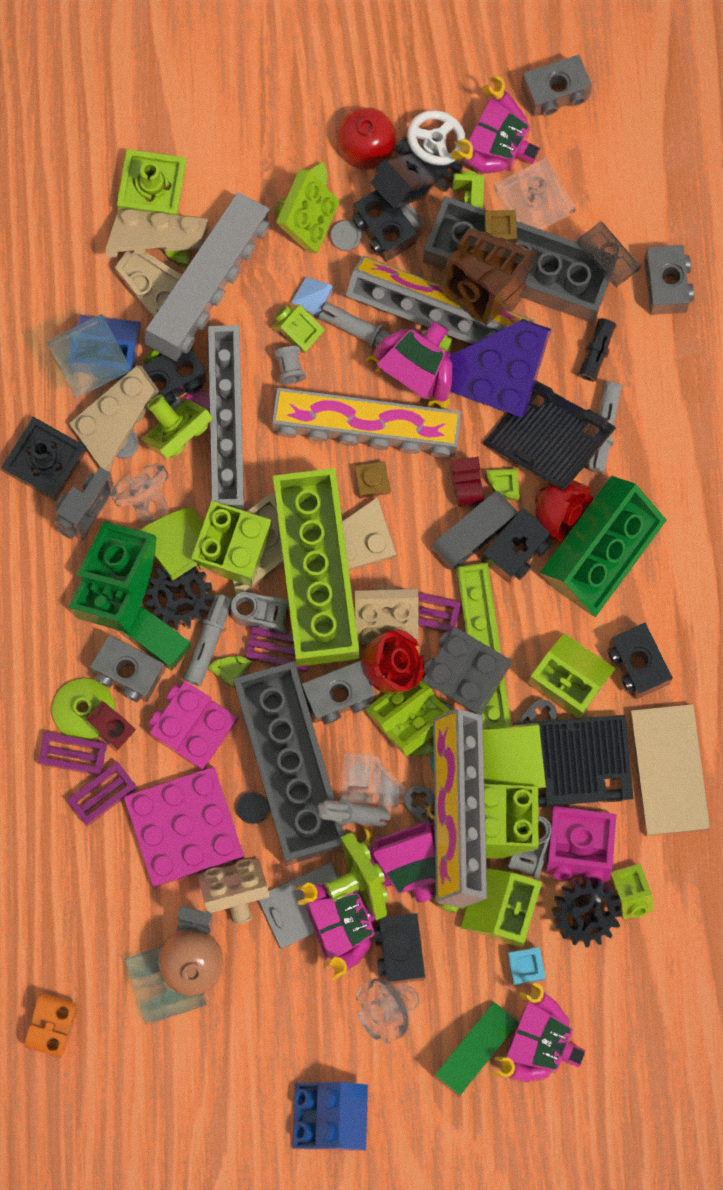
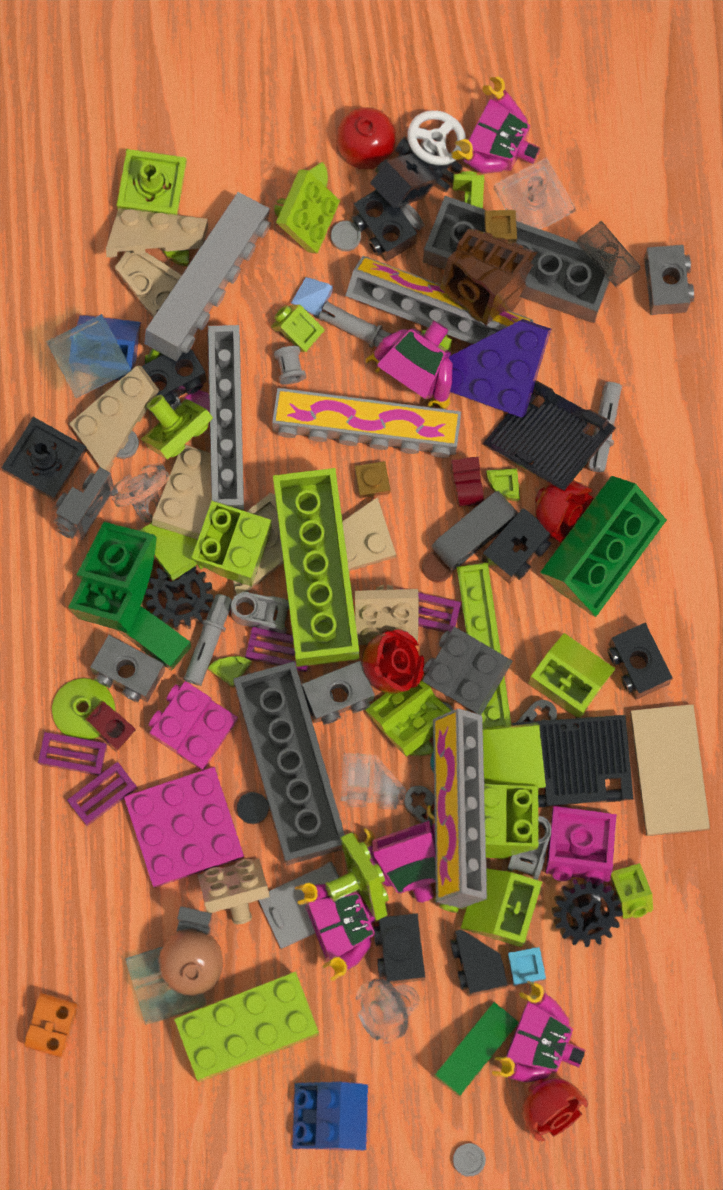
(186, 494): none -> tan wing
(246, 1027): none -> lime brick
(345, 812): light grey axle -> none
(435, 568): none -> copper piece
(469, 1159): none -> light grey piece
(480, 965): none -> black slope
(551, 1107): none -> red cylinder
(568, 73): flat silver brick -> none
(597, 350): black pin -> none

